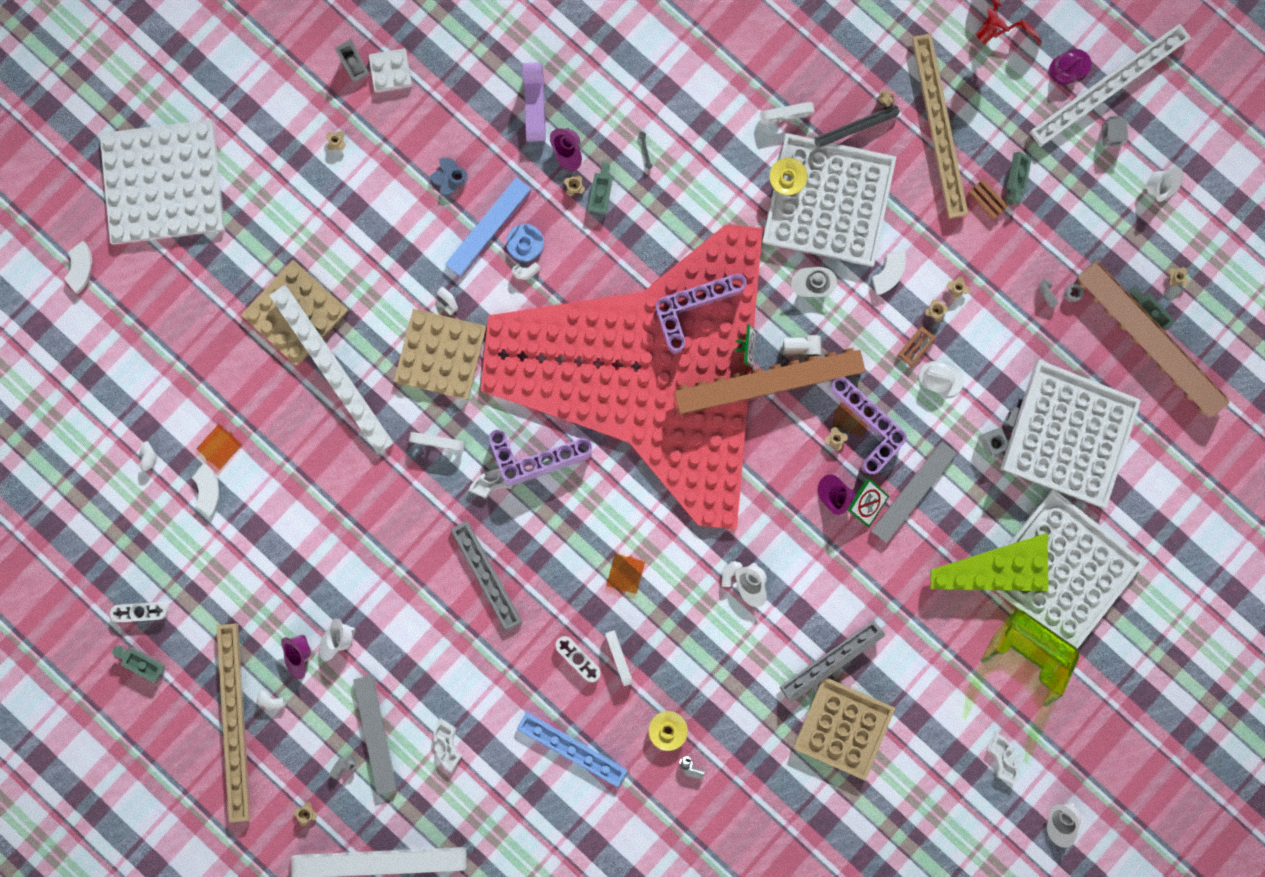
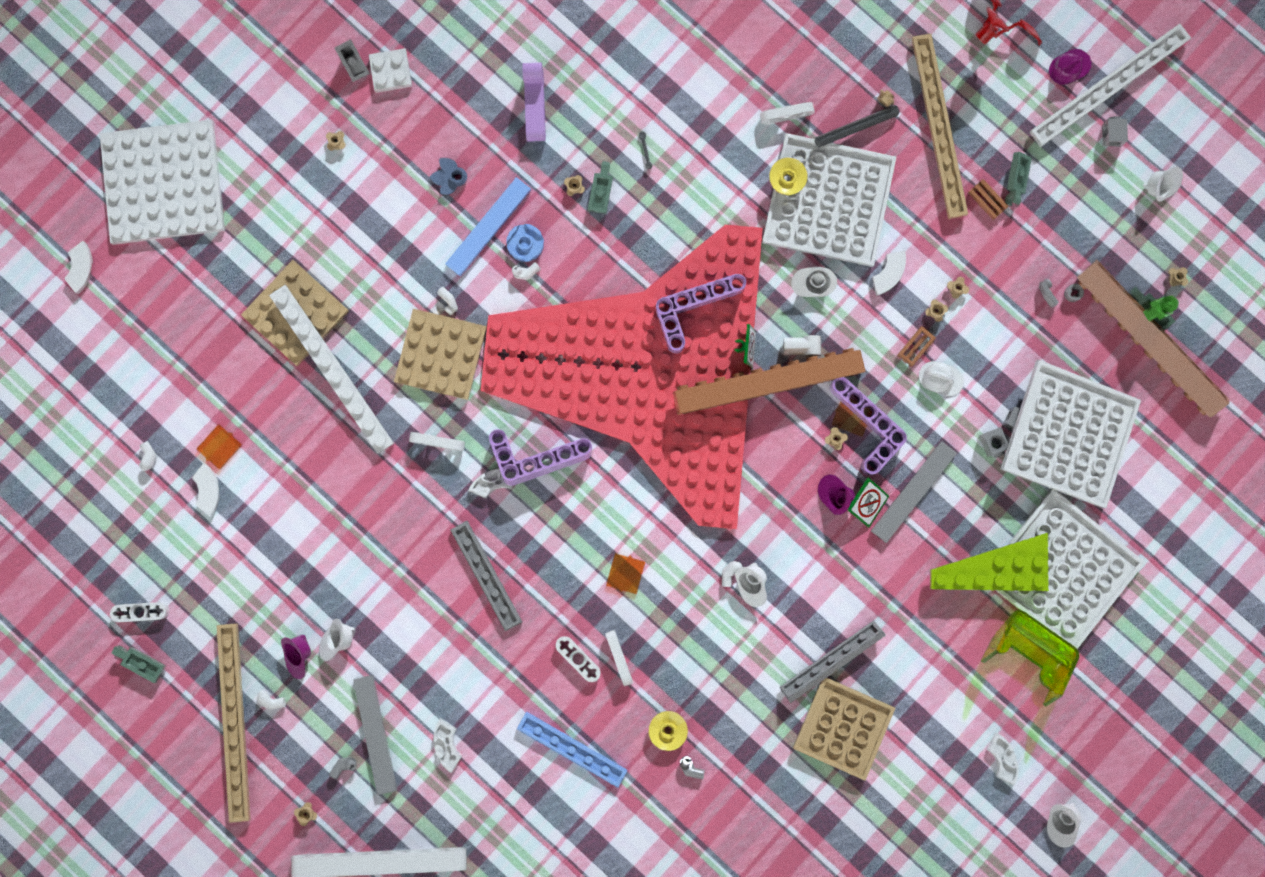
(566, 148): magenta piece -> none
(1161, 308): none -> bright green hips

